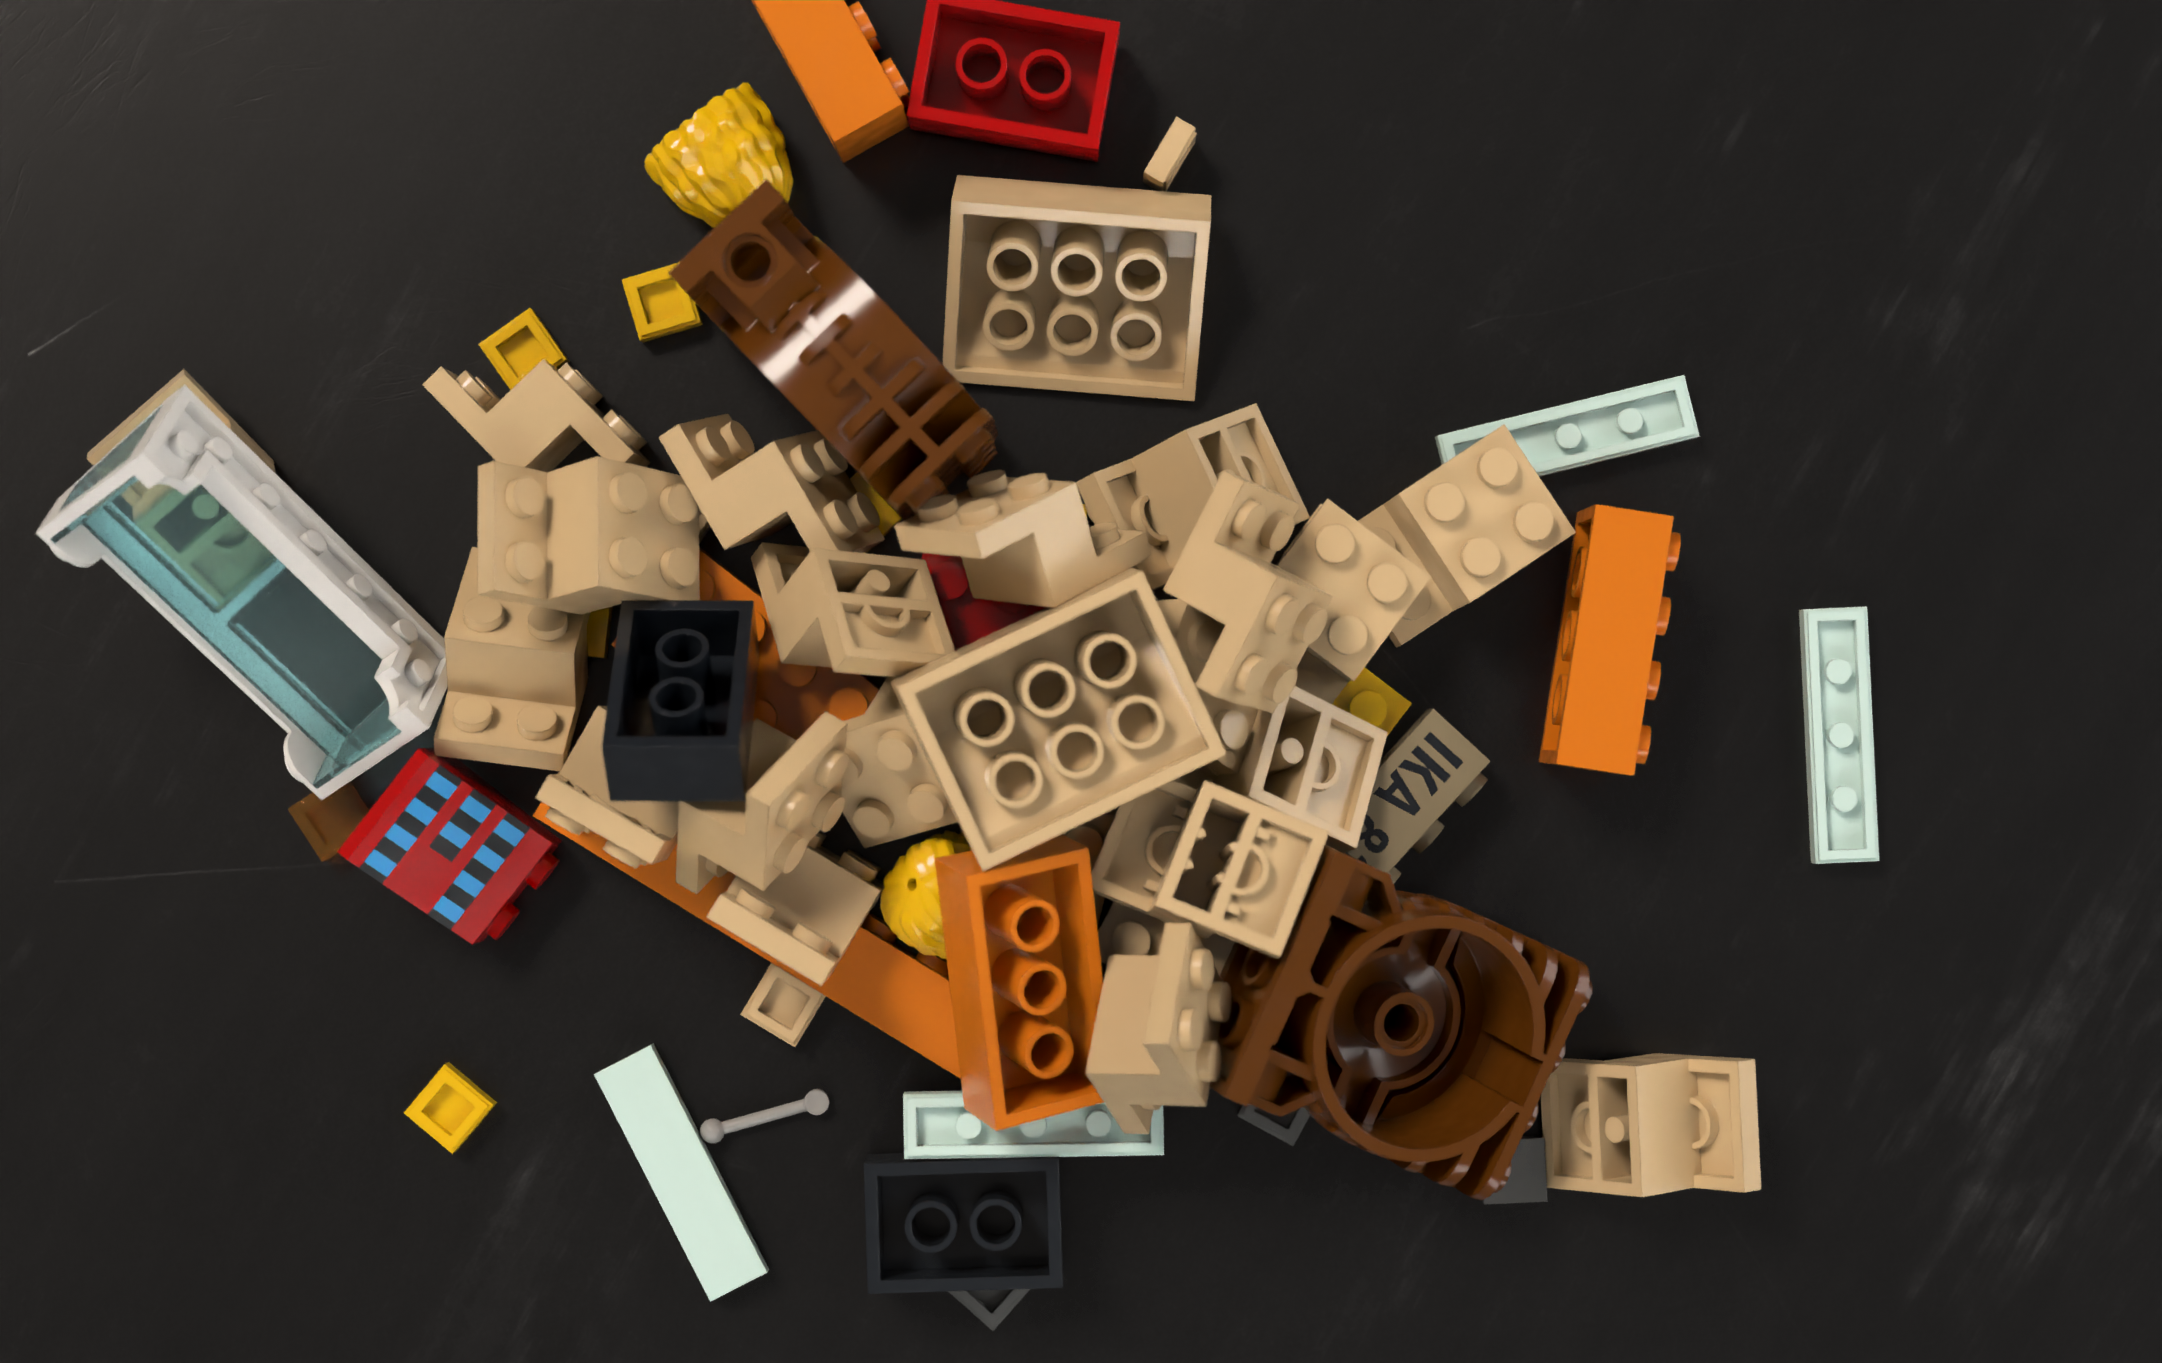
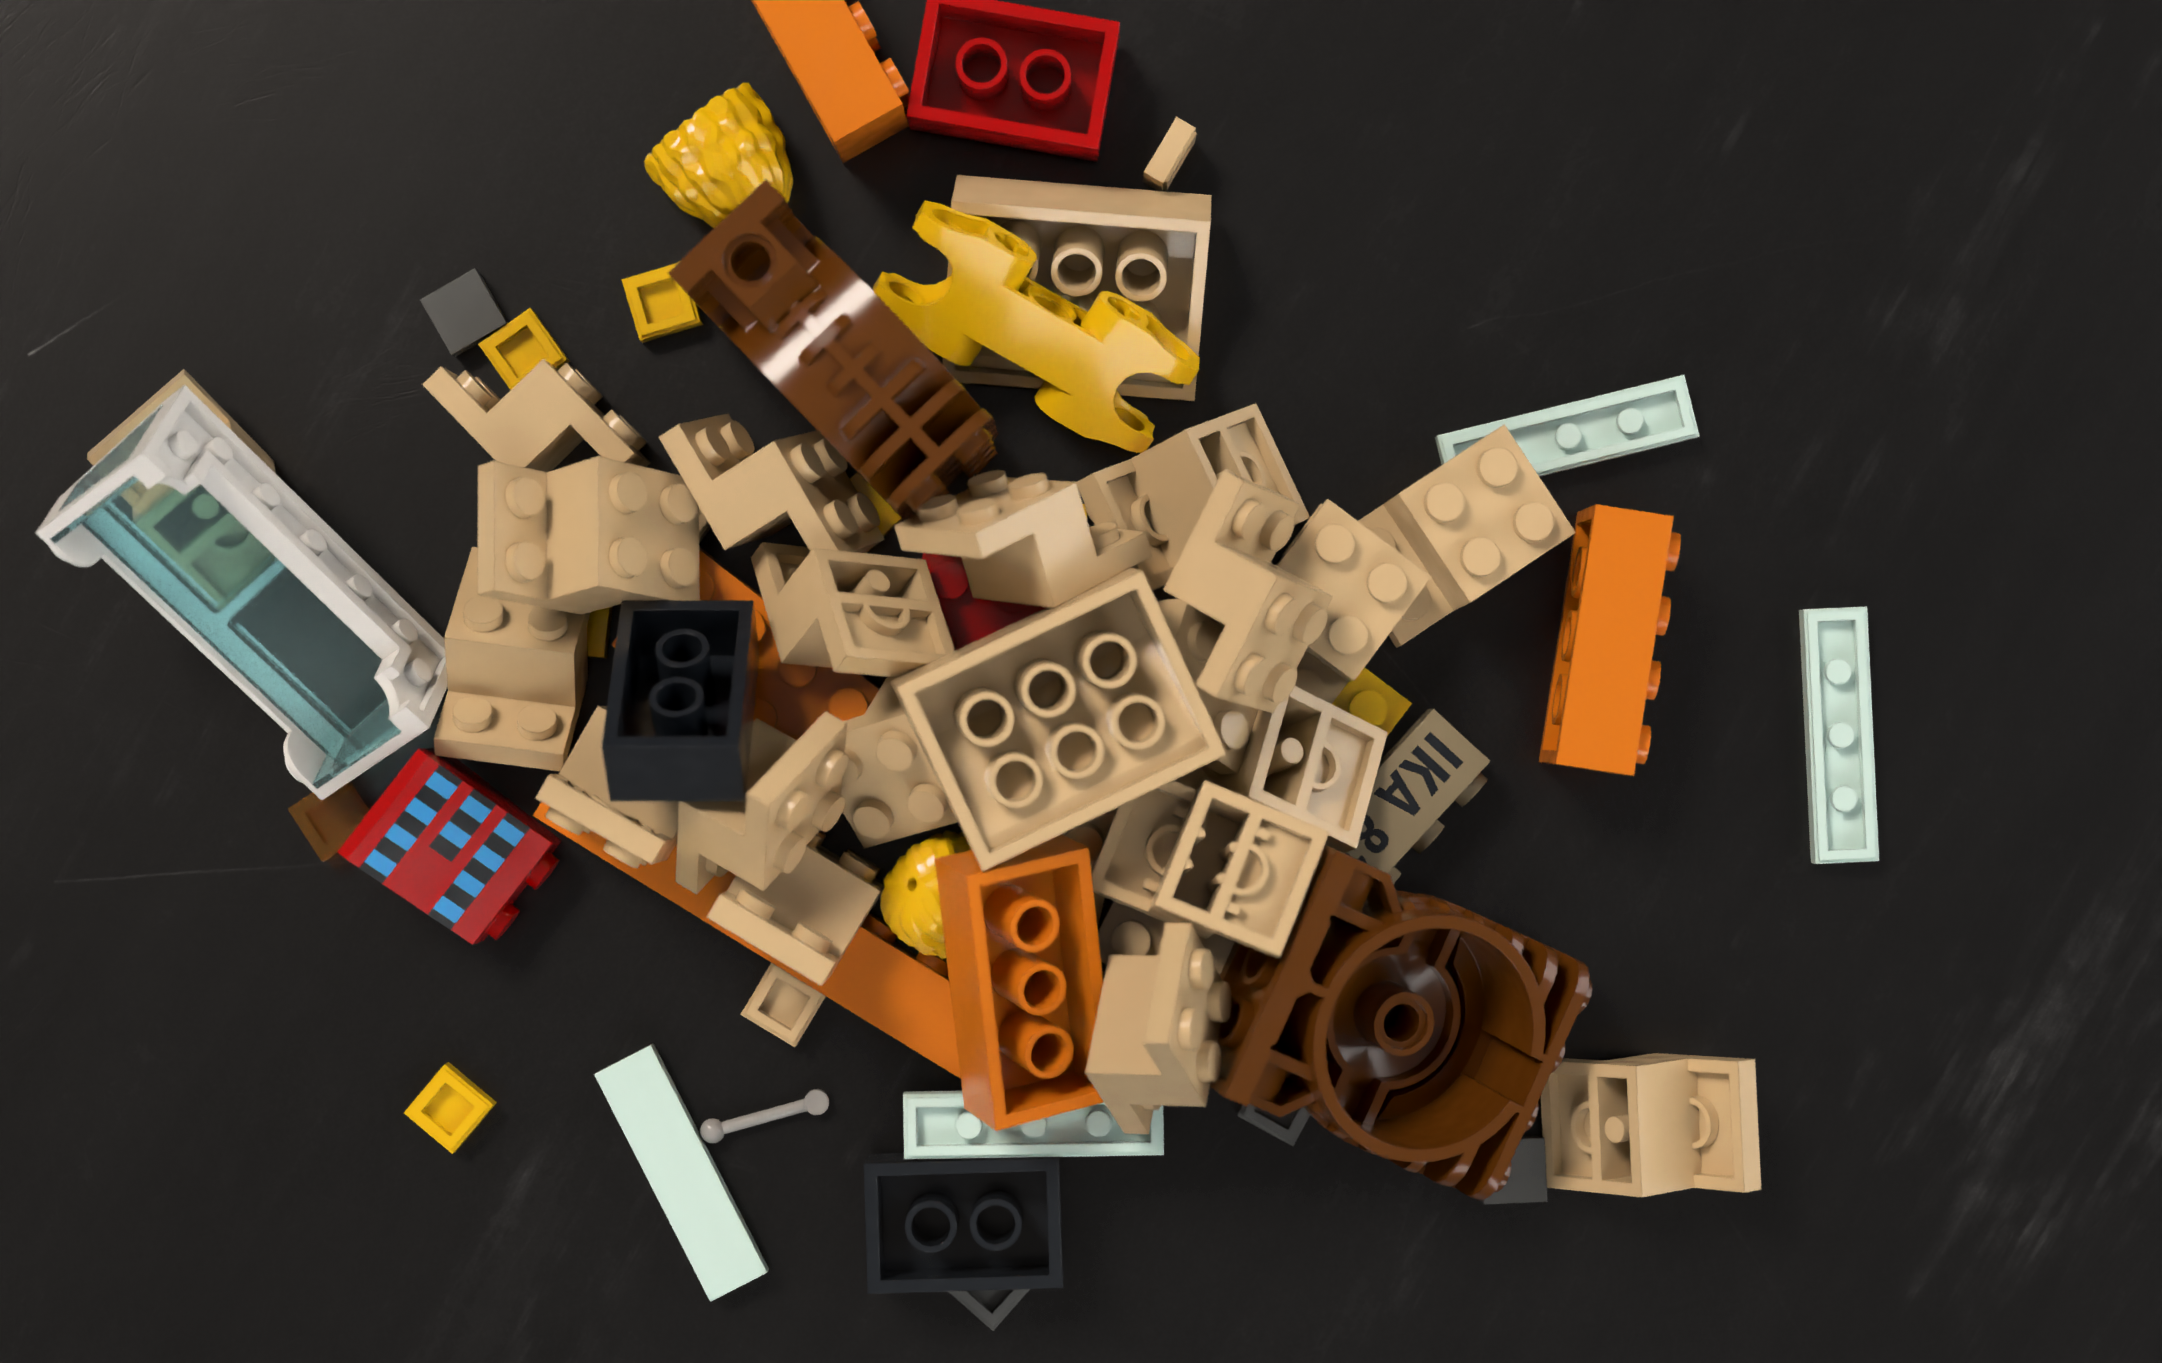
(464, 312): none -> dark grey tile
(998, 307): none -> yellow piece

